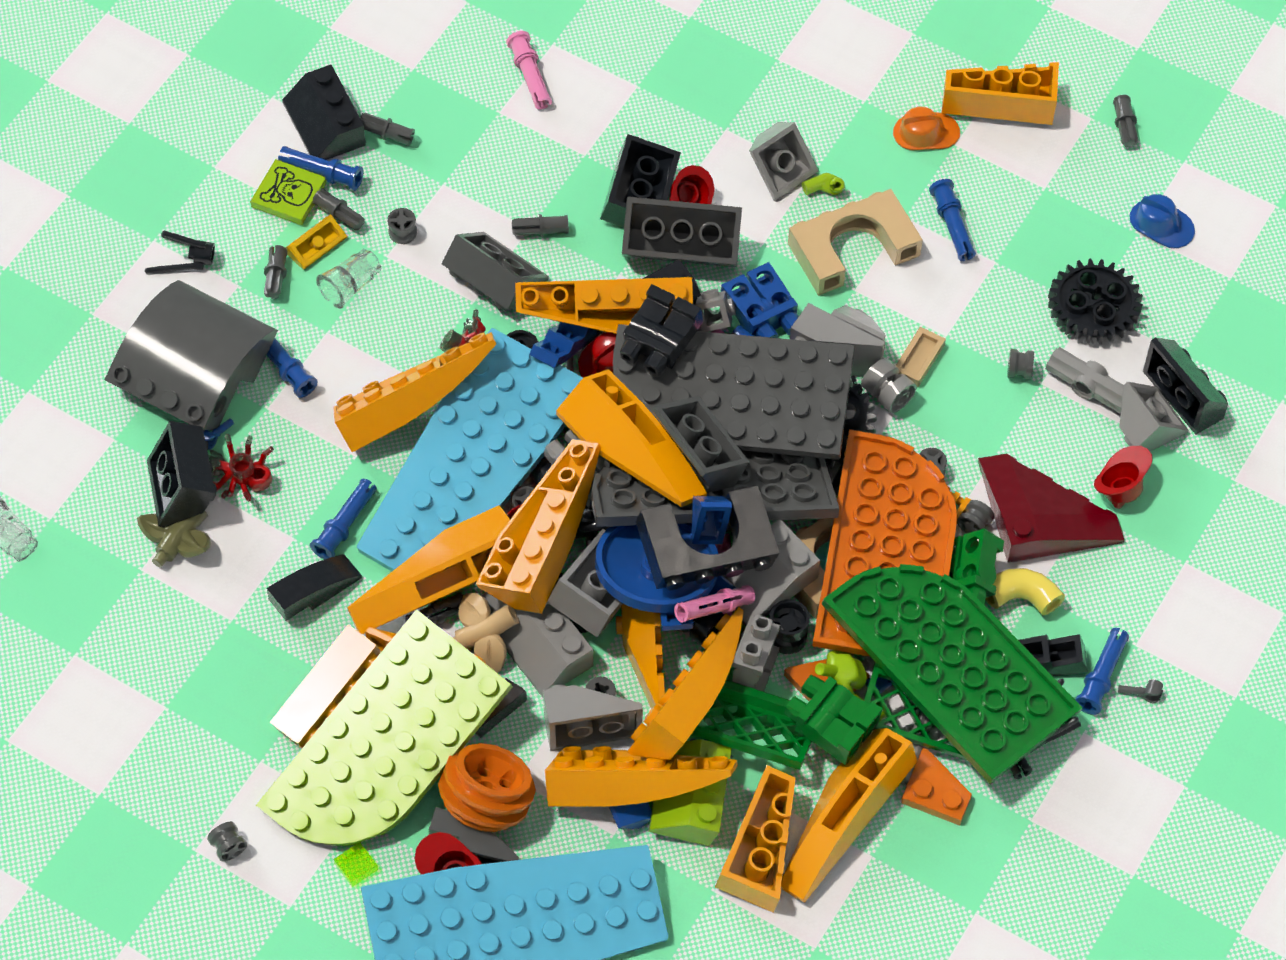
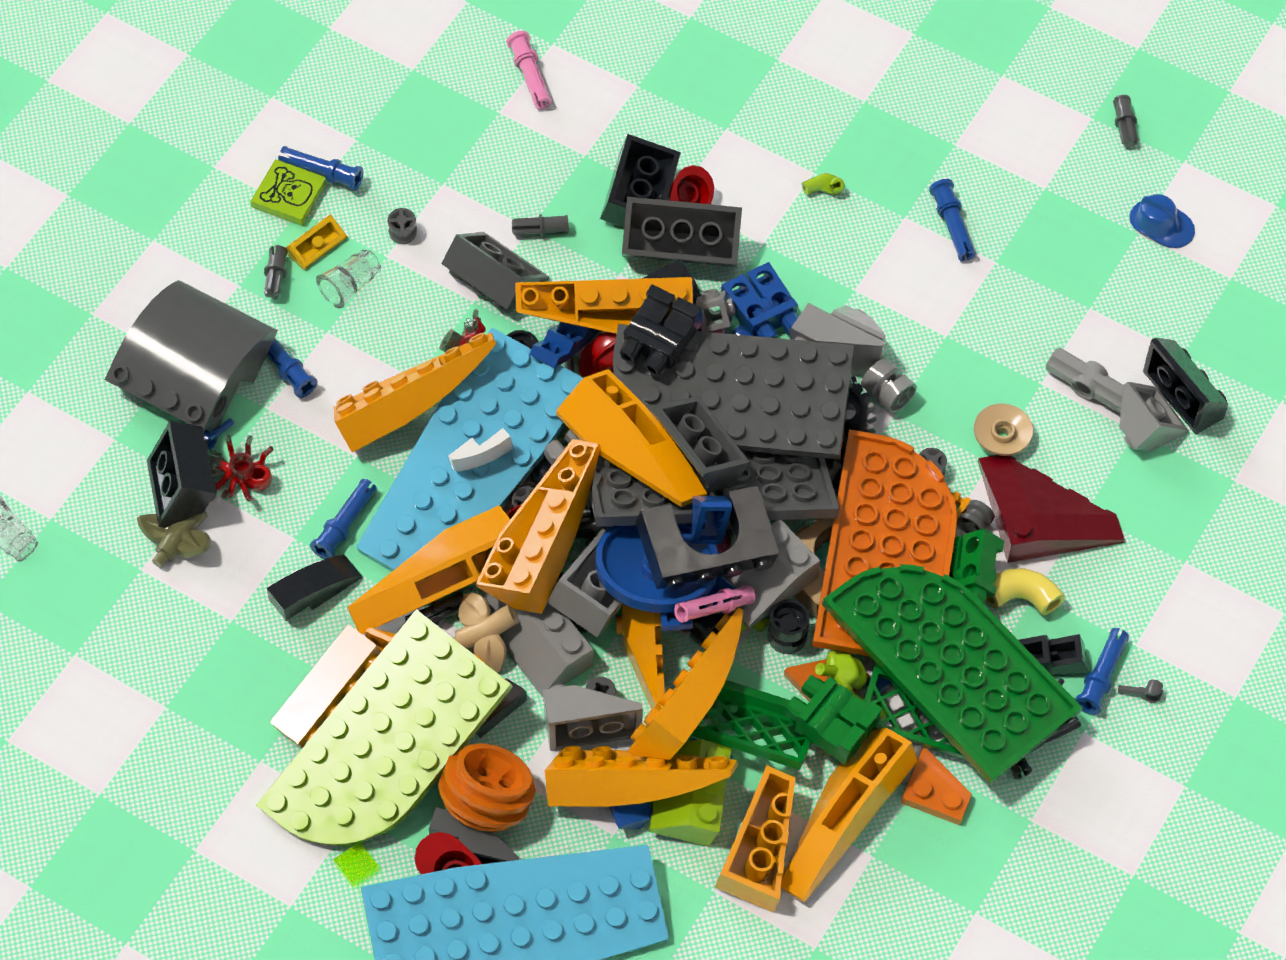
(199, 251): black plant -> none
(227, 841): dark grey wheel -> none
(324, 114): black slope -> none
(338, 209): dark grey axle -> none
(387, 129): dark grey axle -> none
(472, 455): none -> white slope
(756, 653): light grey hips -> none
(782, 158): light grey slope -> none
(877, 215): tan arch -> none
(920, 355): tan tile -> none
(925, 130): orange piece -> none
(1003, 93): light orange wedge -> none
(1006, 420): none -> tan dish
(1020, 364): dark grey wheel -> none
(1095, 301): black gear -> none
(1123, 475): red piece -> none

